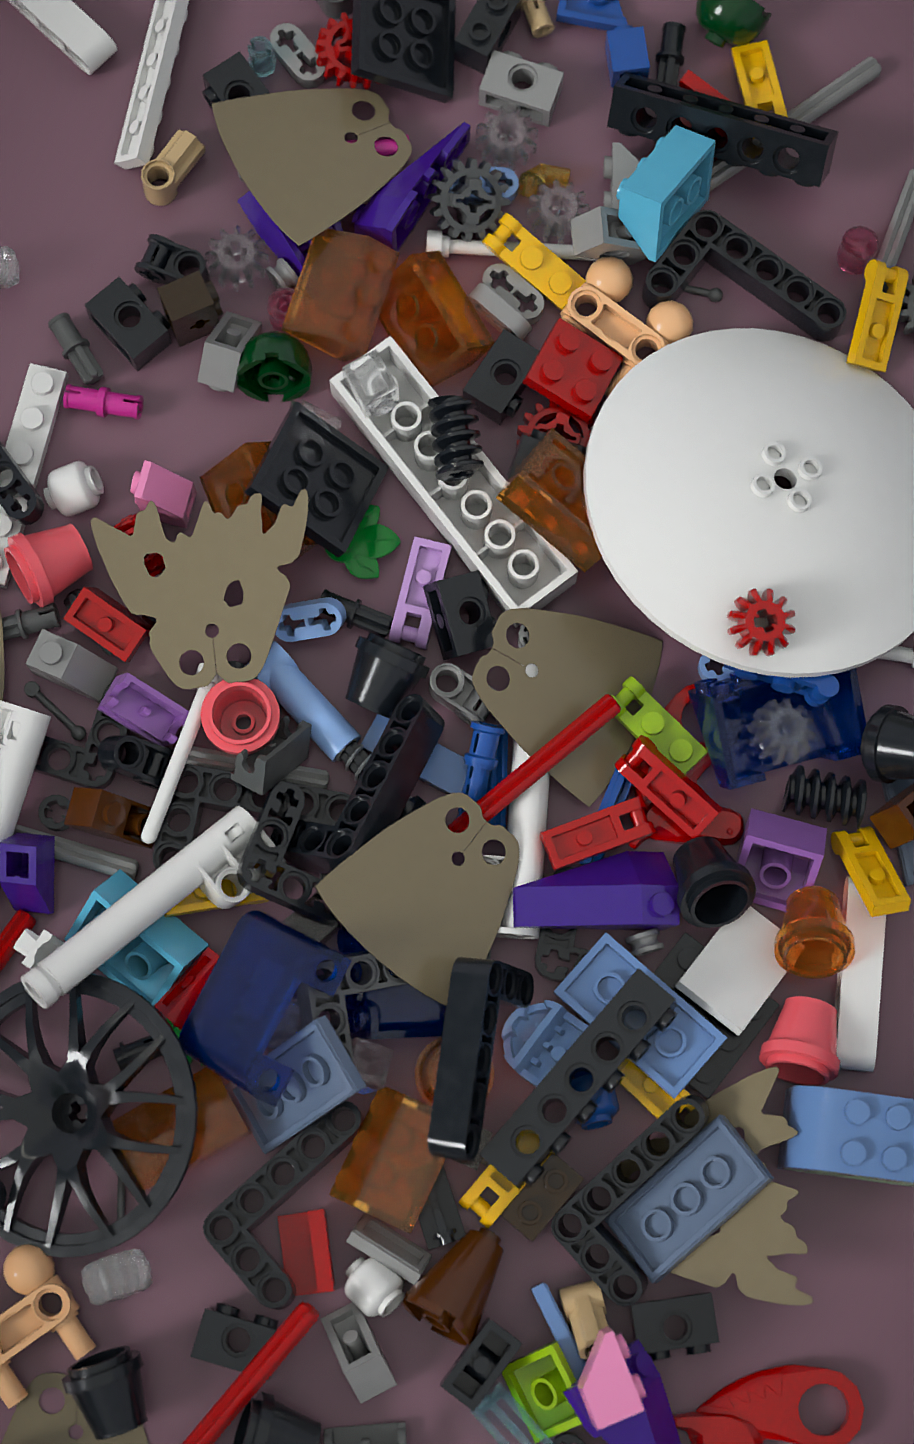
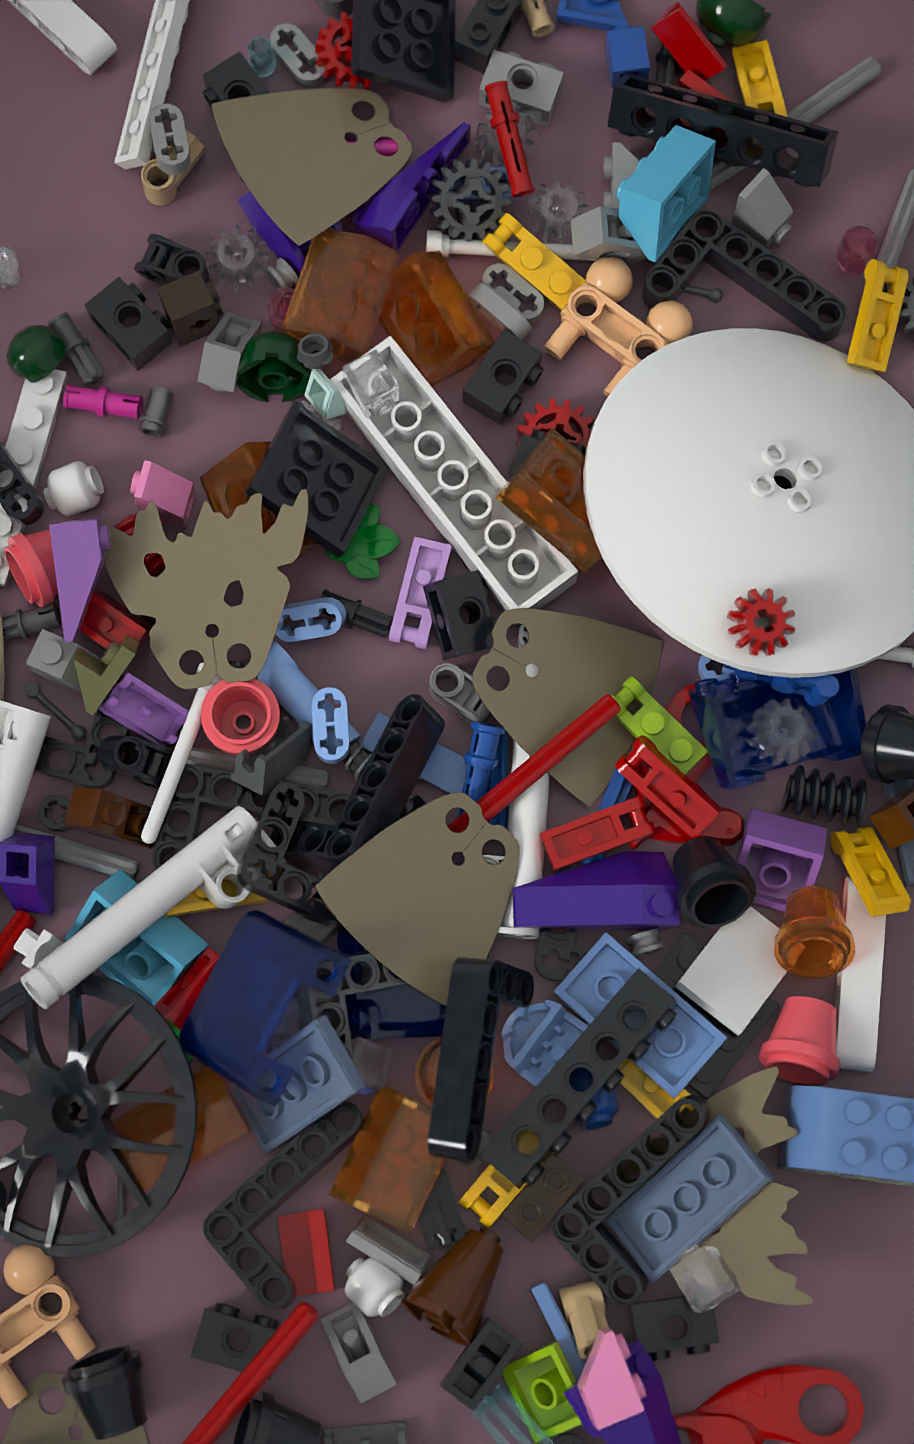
(35, 352): none -> dark green hair
(78, 561): none -> medium lavender slope
(98, 678): none -> olive slope
(117, 1276): clear gear -> none
(127, 1053): black pin -> none
(156, 411): none -> flat silver pin
(176, 137): none -> light grey beam
(315, 351): none -> dark grey plate
(321, 726): none -> light blue beam
(324, 395): none -> light aqua slope
(383, 674): black piece -> none
(454, 437): black piece -> none
(509, 138): none -> red pin
(541, 174): clear yellow arm -> none
(573, 370): red plate -> none
(688, 43): none -> red panel
(704, 1277): none -> clear brick
(763, 211): none -> light grey slope

